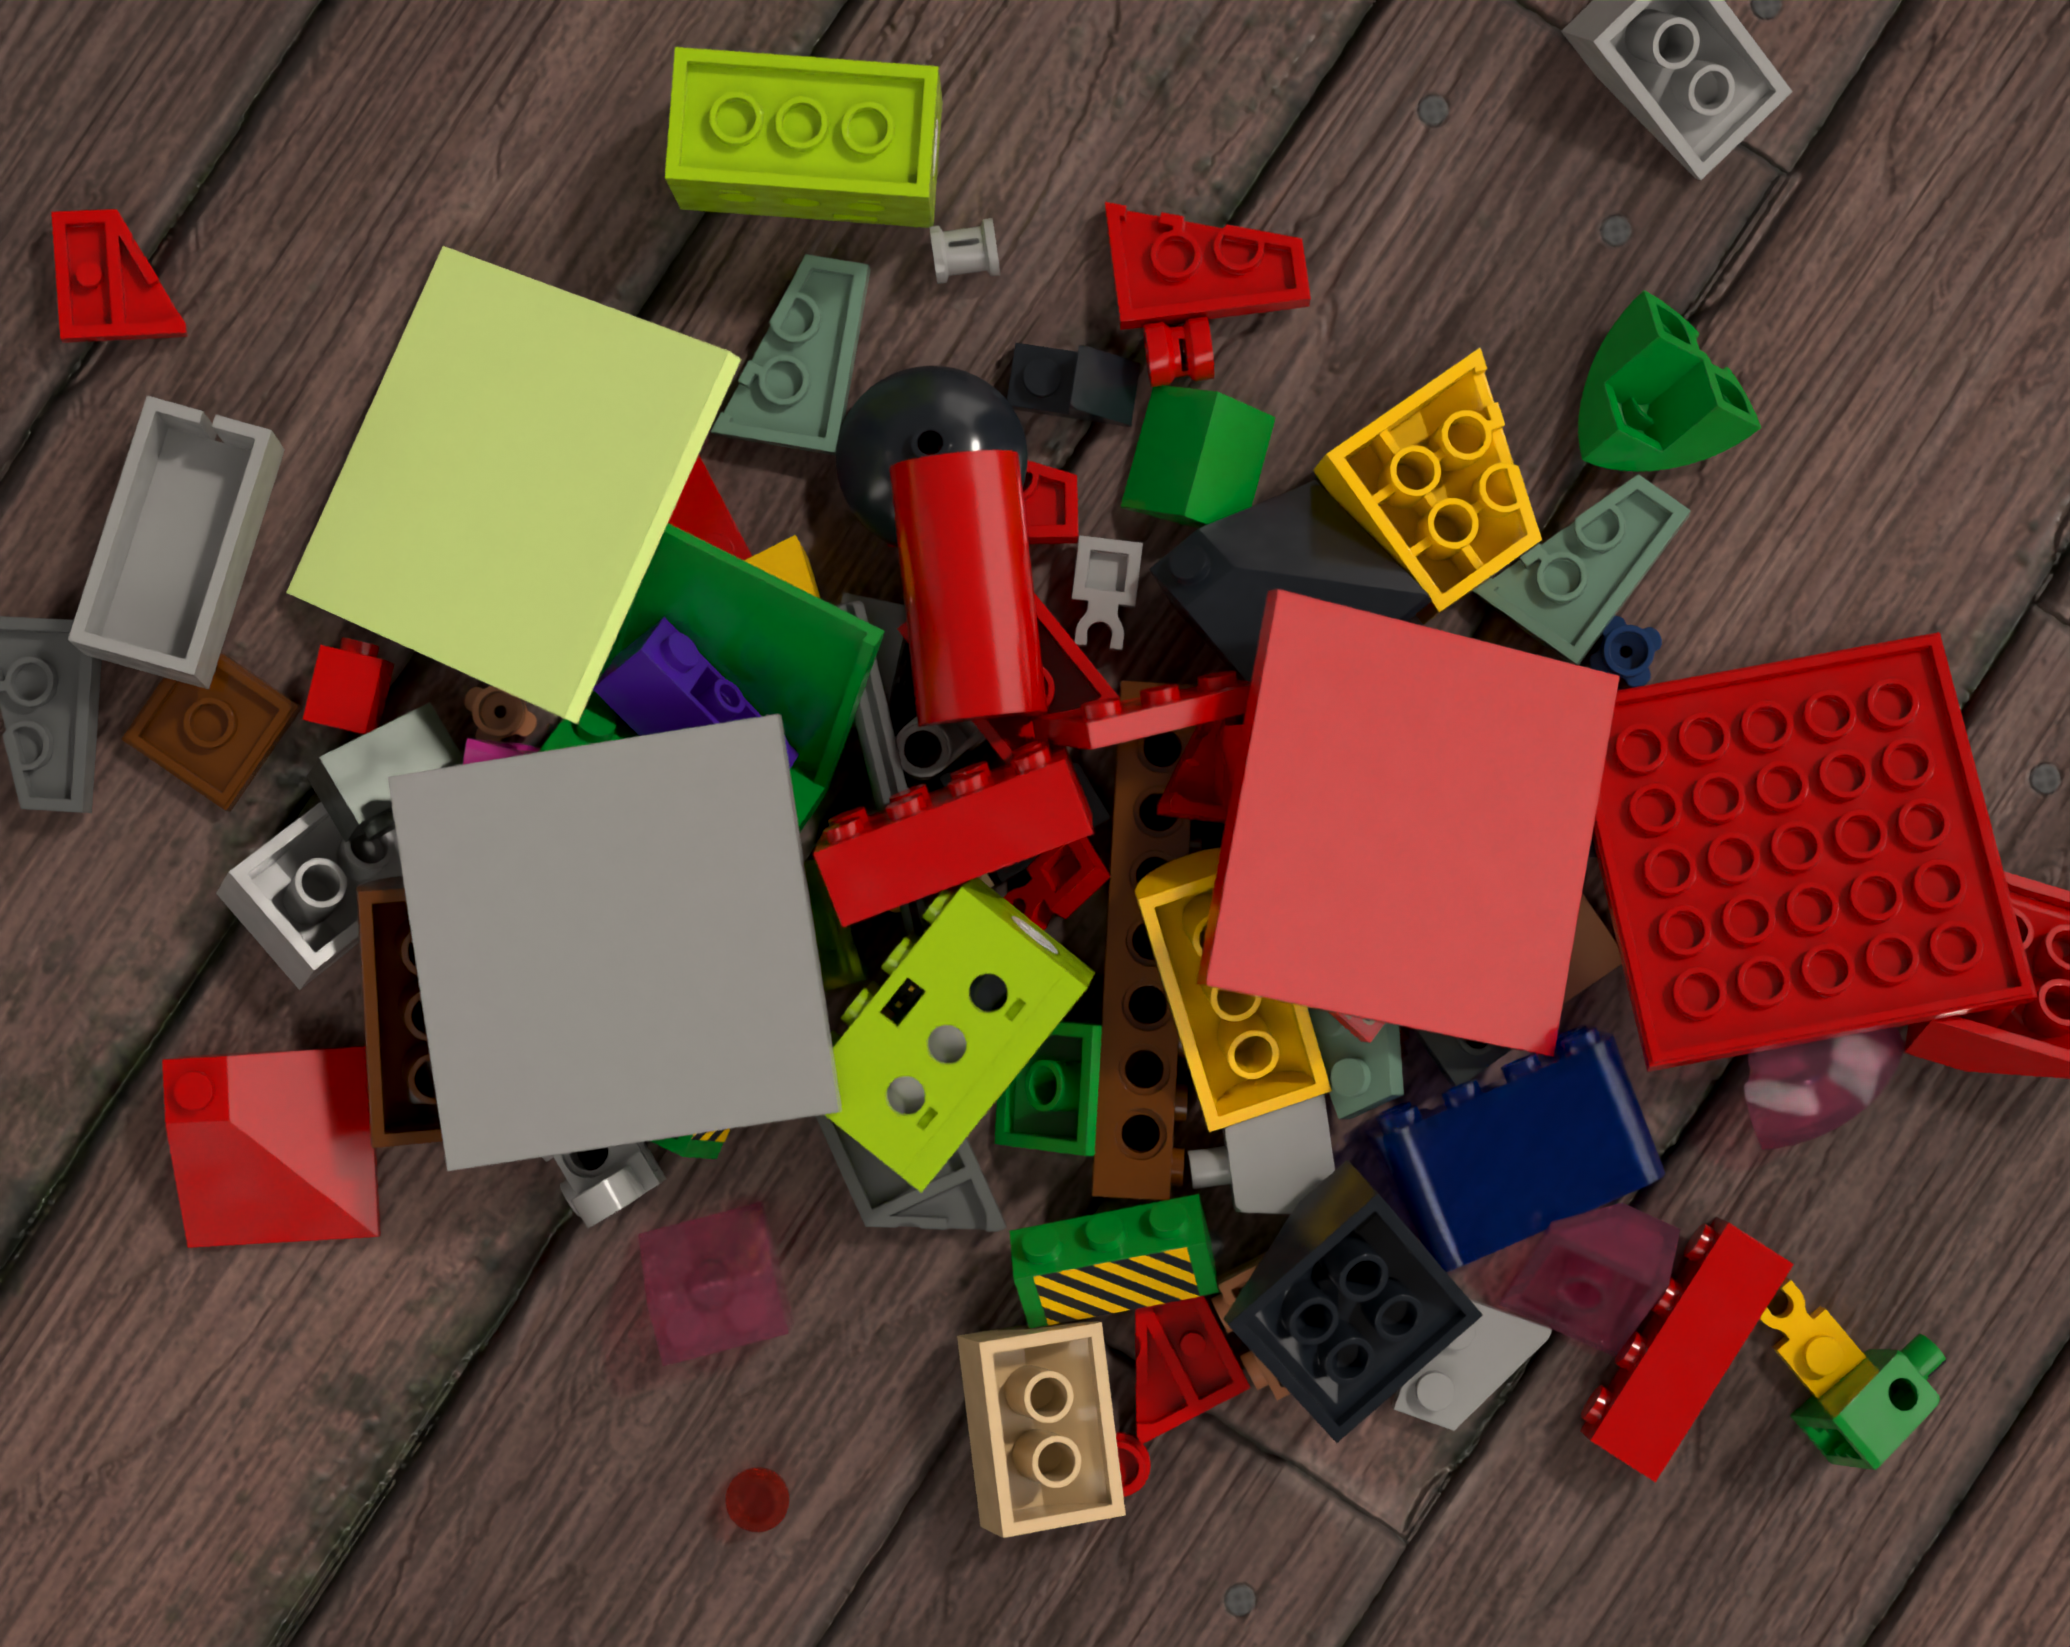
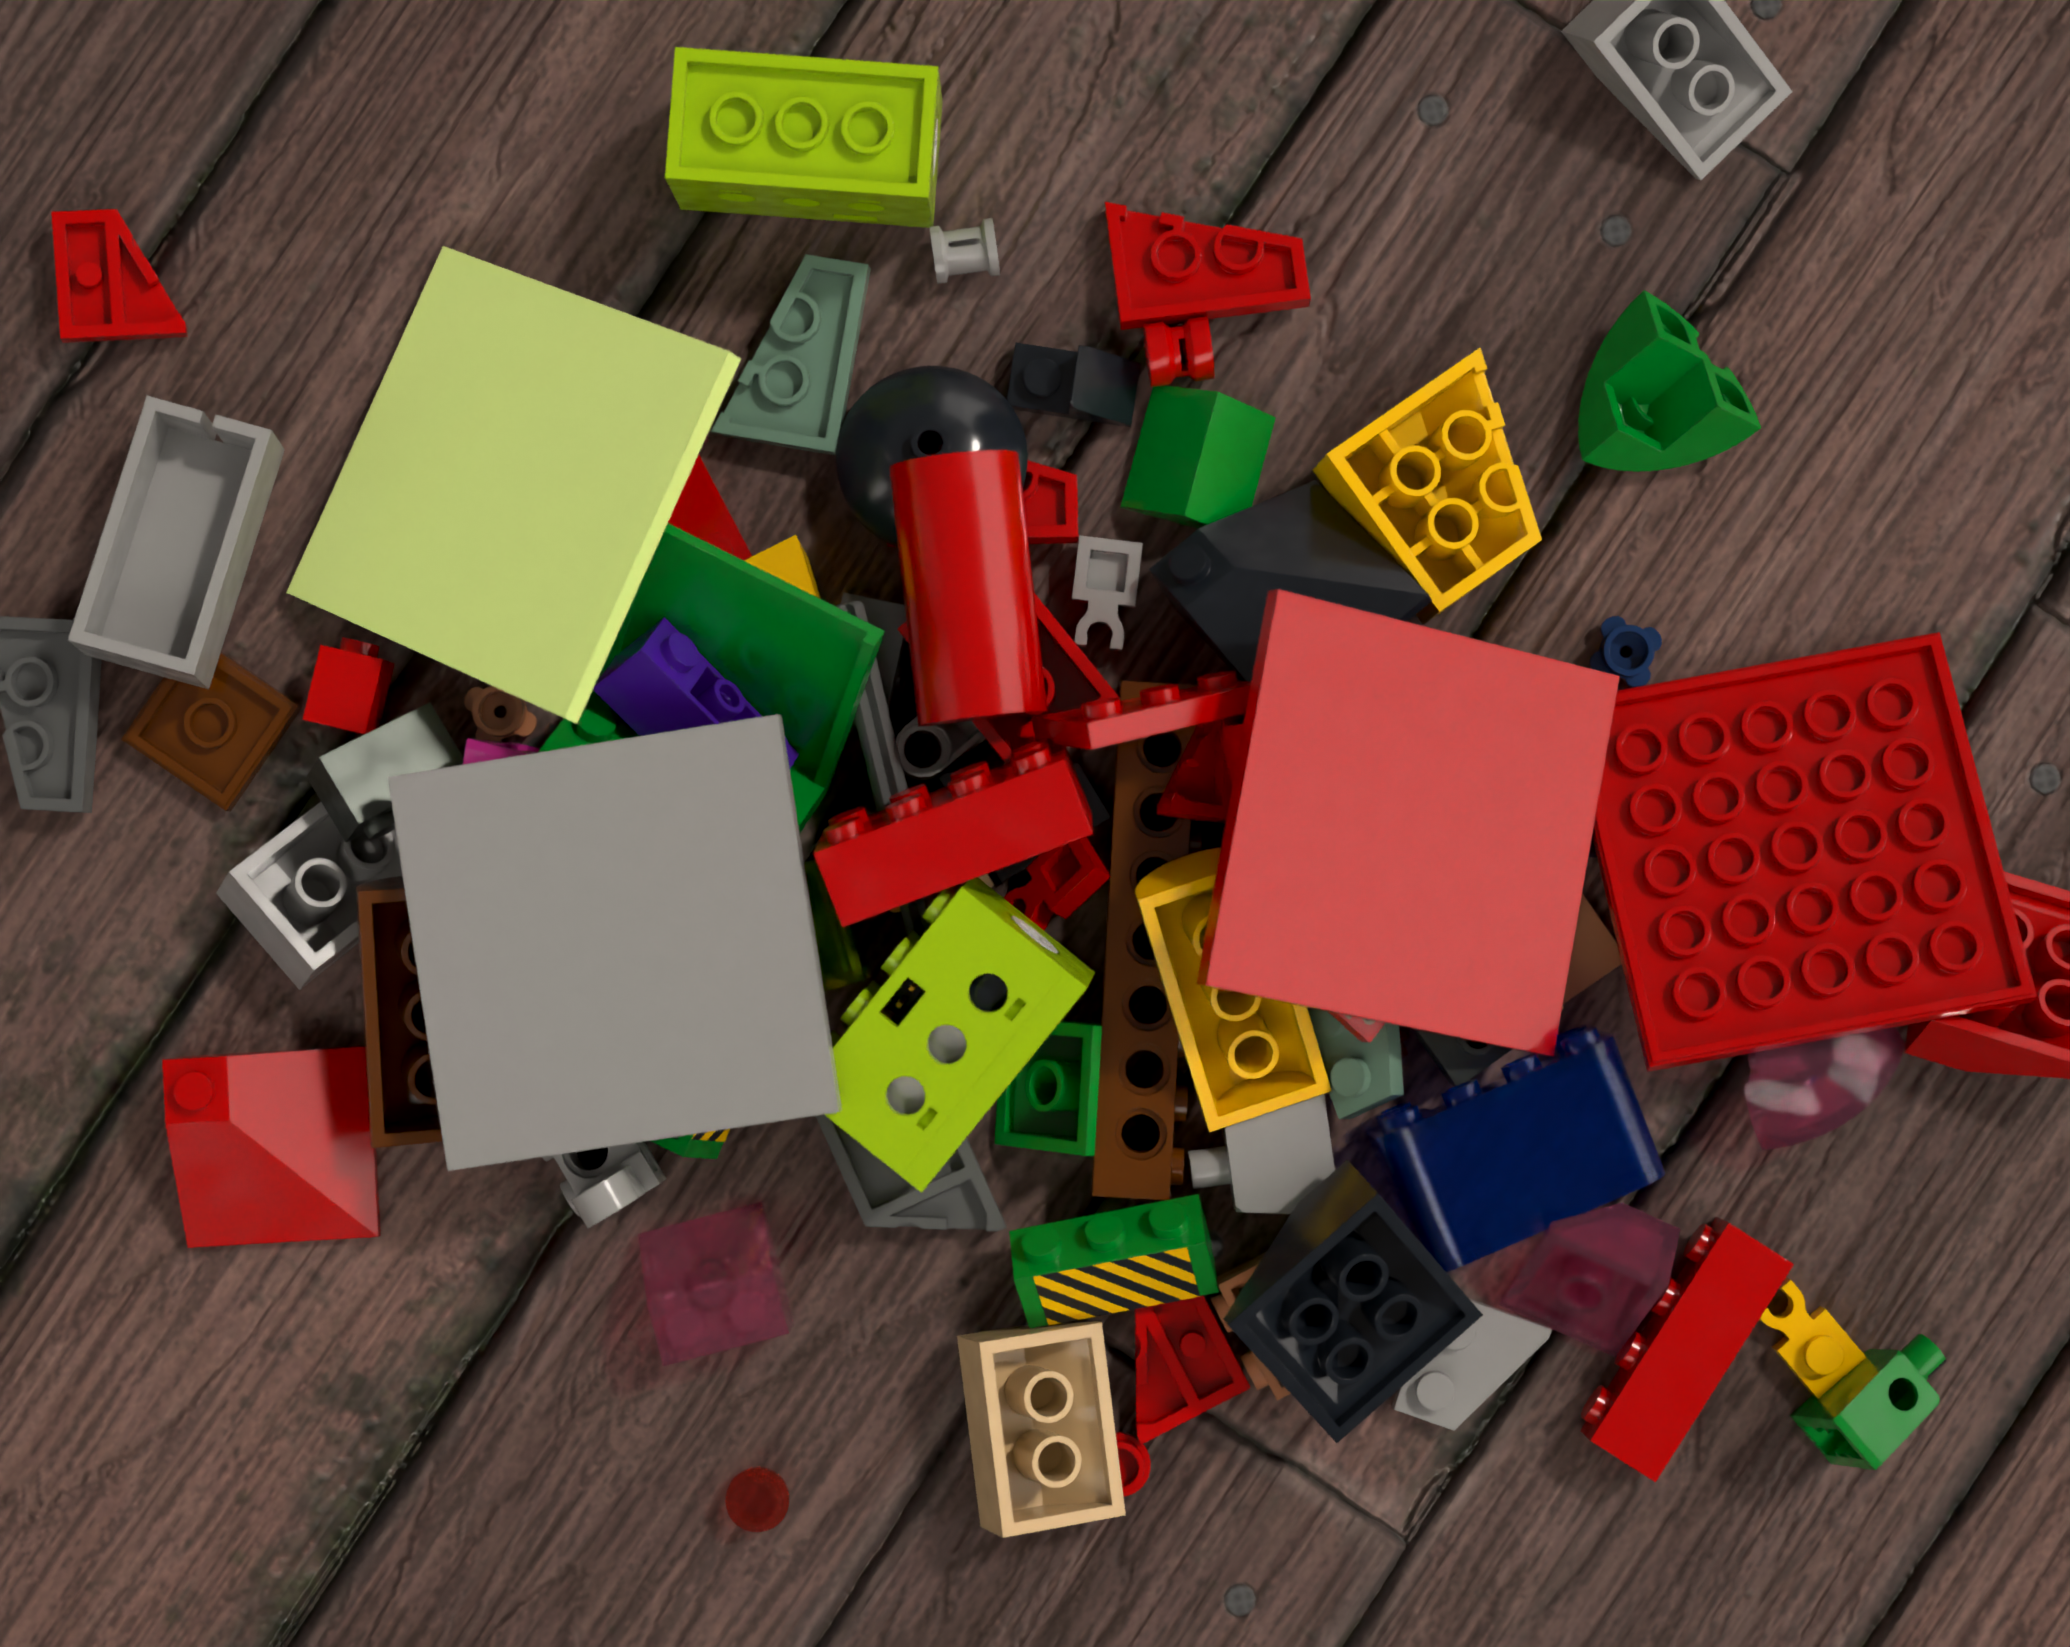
(1587, 571): sand green wing -> none

